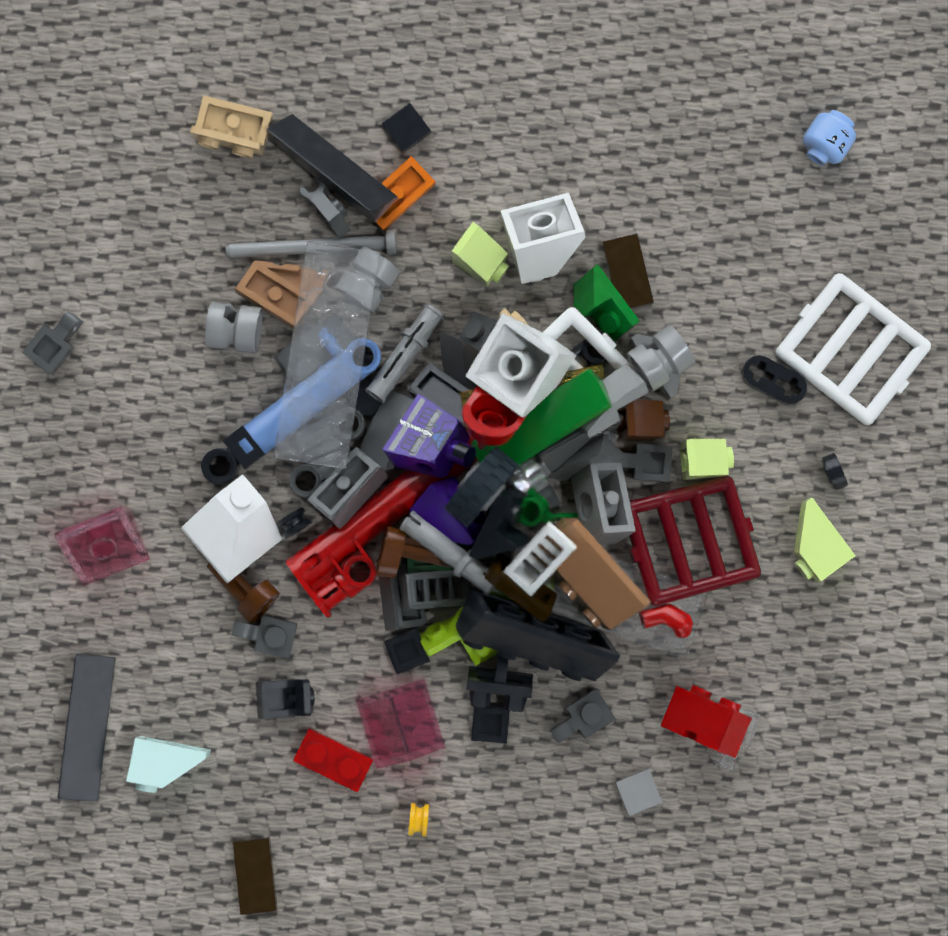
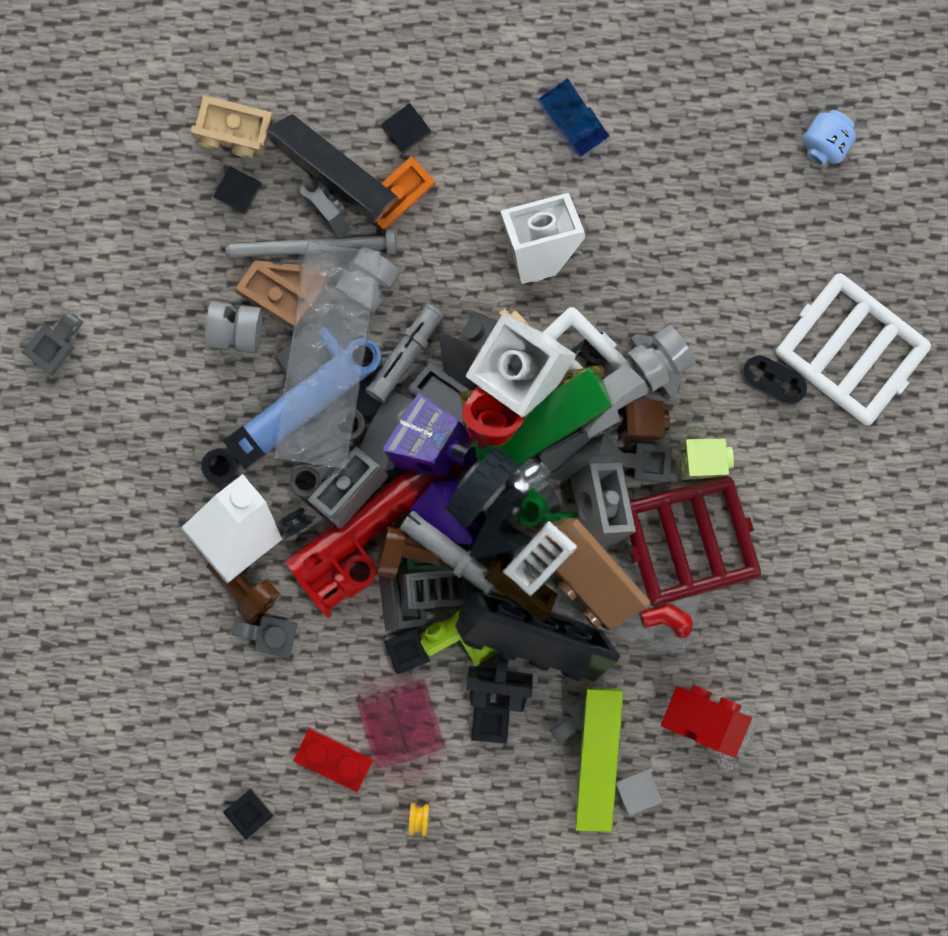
(86, 727): black slope -> none
(103, 545): clear pink slope -> none
(160, 762): light aqua slope -> none
(237, 190): none -> black tile
(248, 813): none -> black tile
(255, 875): dark brown tile -> none
(284, 698): black bracket -> none
(480, 256): yellowish green slope -> none
(573, 117): none -> clear blue slope
(598, 298): green slope -> none
(598, 759): none -> lime tile
(628, 270): dark brown tile -> none
(818, 544): yellowish green slope -> none
(834, 471): black tile -> none

